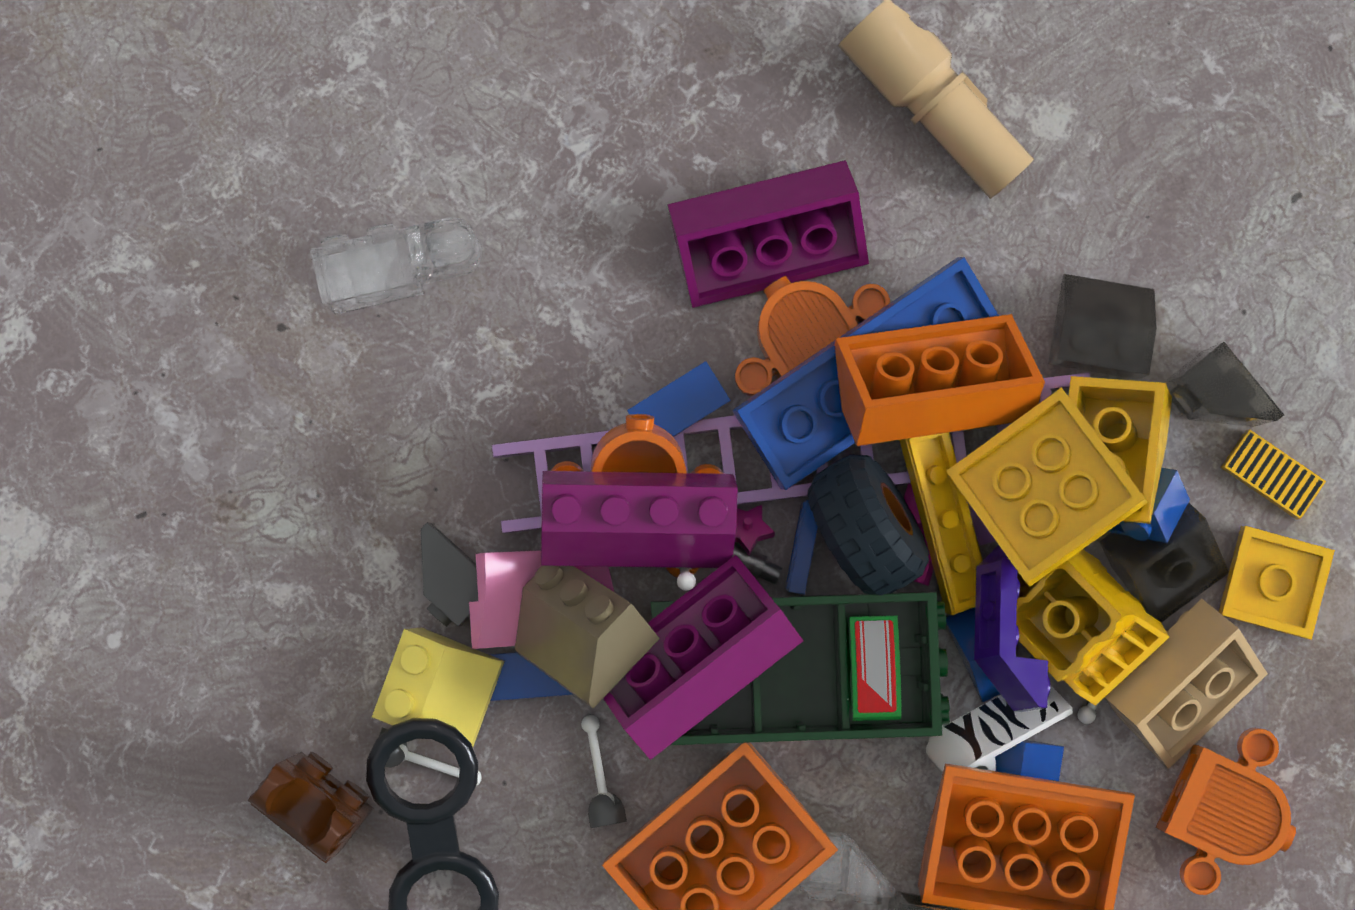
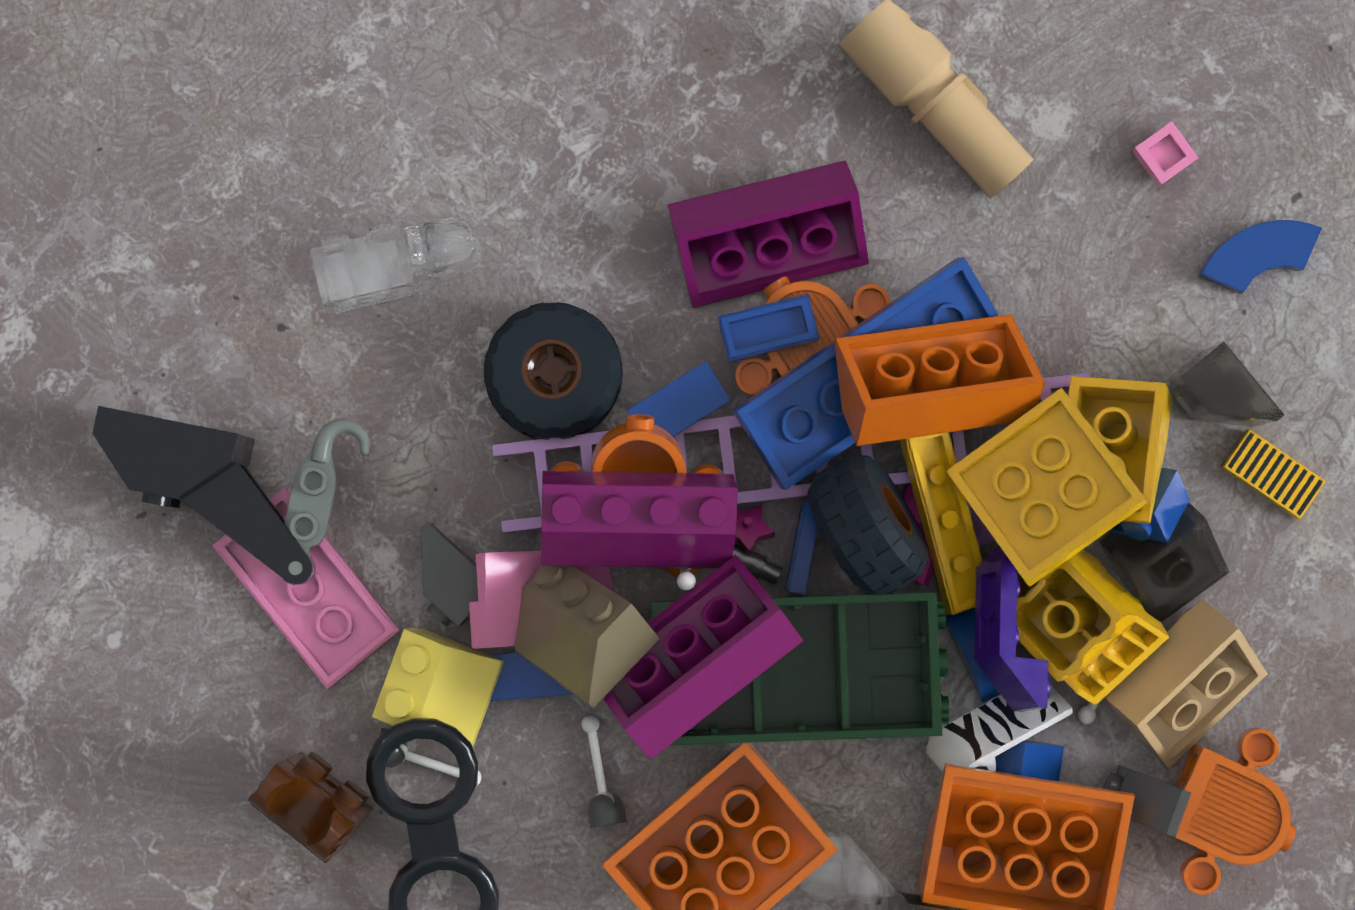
(211, 476): none -> black slope
(326, 620): none -> bright pink tile
(553, 371): none -> black wheel
(768, 328): none -> blue tile
(875, 668): slope -> none
(1104, 327): clear smoke slope -> none
(1155, 801): none -> dark grey slope
(1165, 154): none -> bright pink plate
(1260, 249): none -> blue tile
(1276, 582): yellow plate -> none

